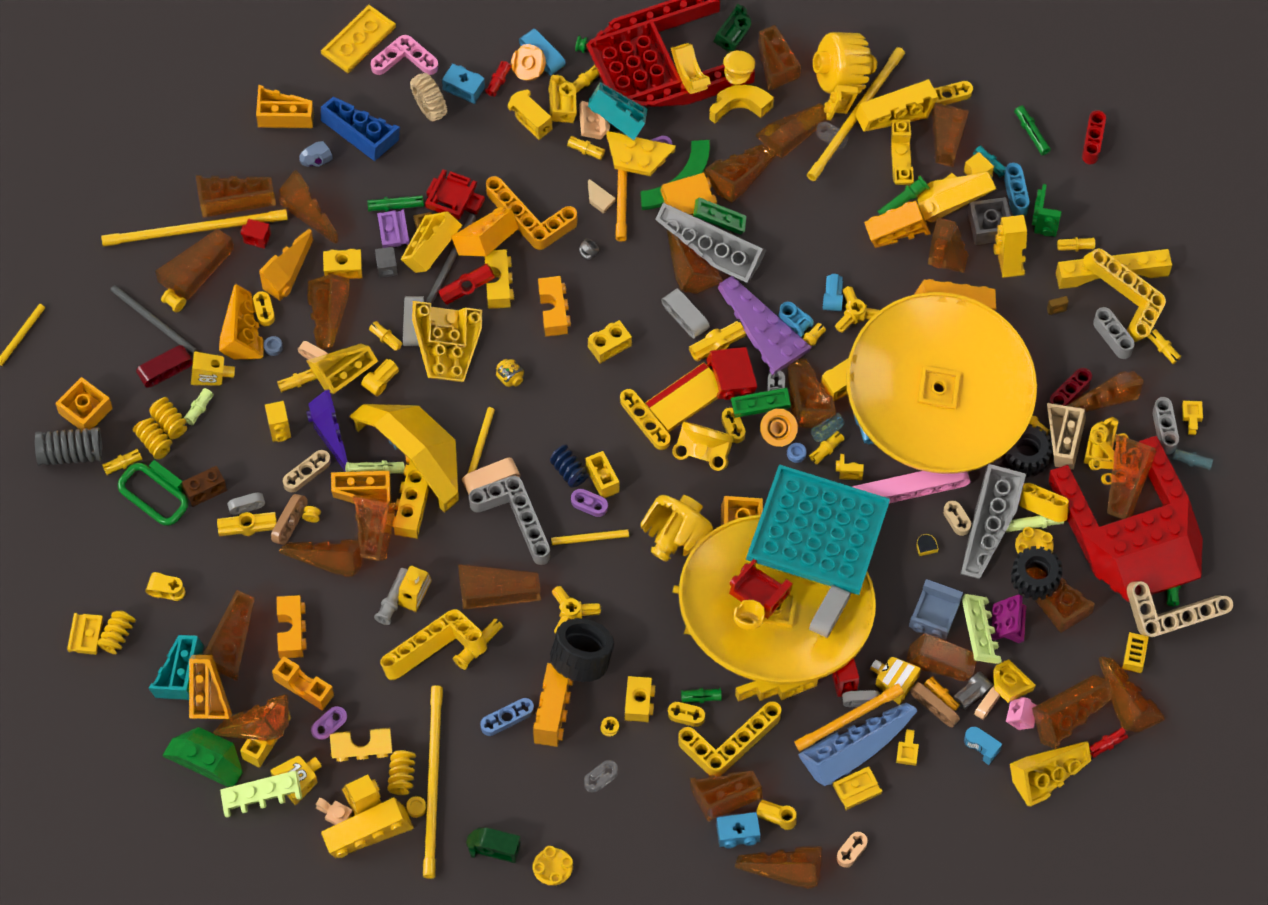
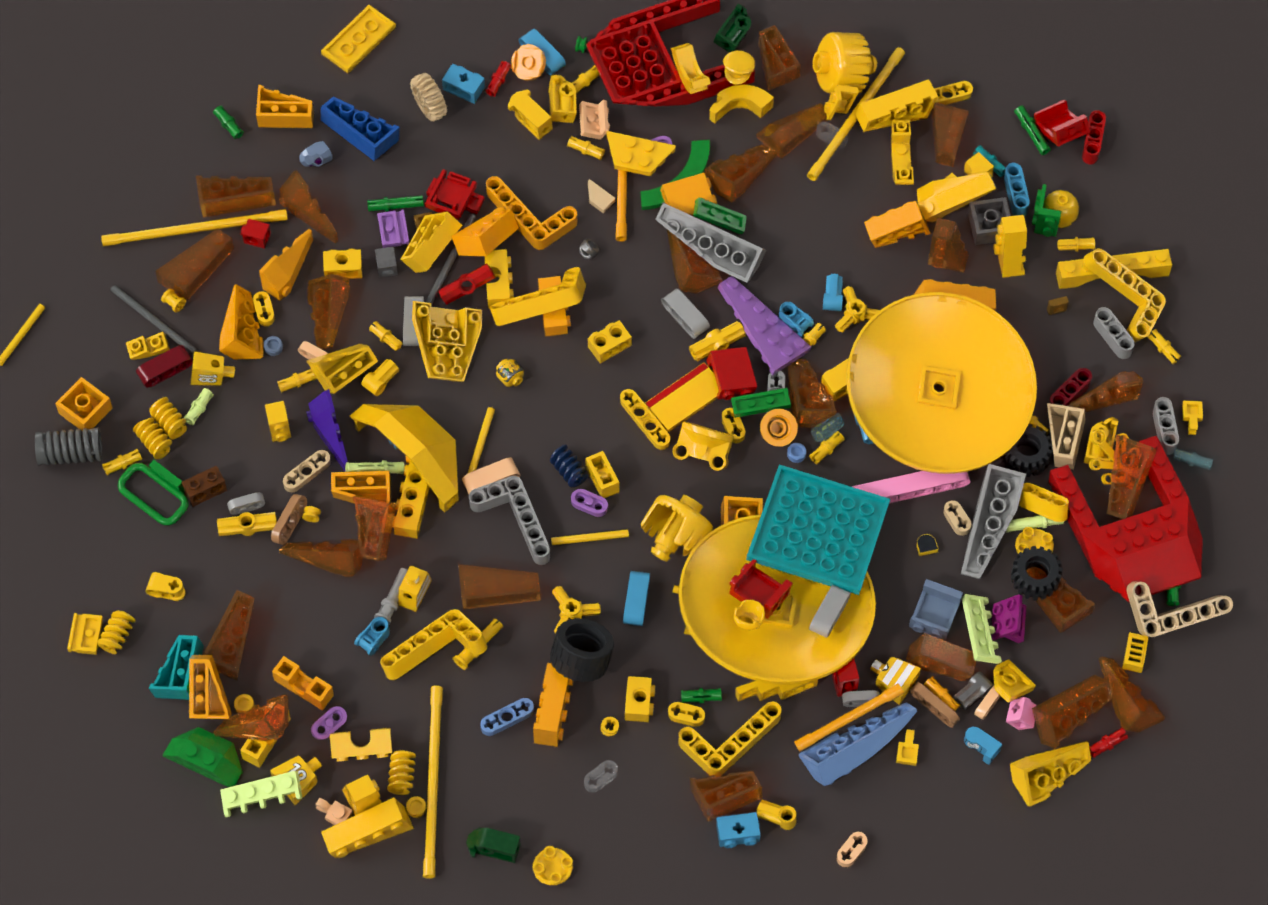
(147, 347): none -> yellow slope
(228, 122): none -> green pin
(243, 703): none -> yellow tile
(291, 642): light orange arch -> none
(372, 639): none -> dark azure piece
(403, 51): bright pink beam -> none
(543, 301): none -> yellow beam
(618, 110): teal wedge -> none
(636, 598): none -> dark azure beam
(793, 868): clear orange wedge -> none
(849, 471): yellow bracket -> none
(857, 788): yellow plate -> none
(910, 192): green pin -> none
(1060, 124): none -> red panel
(1064, 202): none -> yellow cylinder

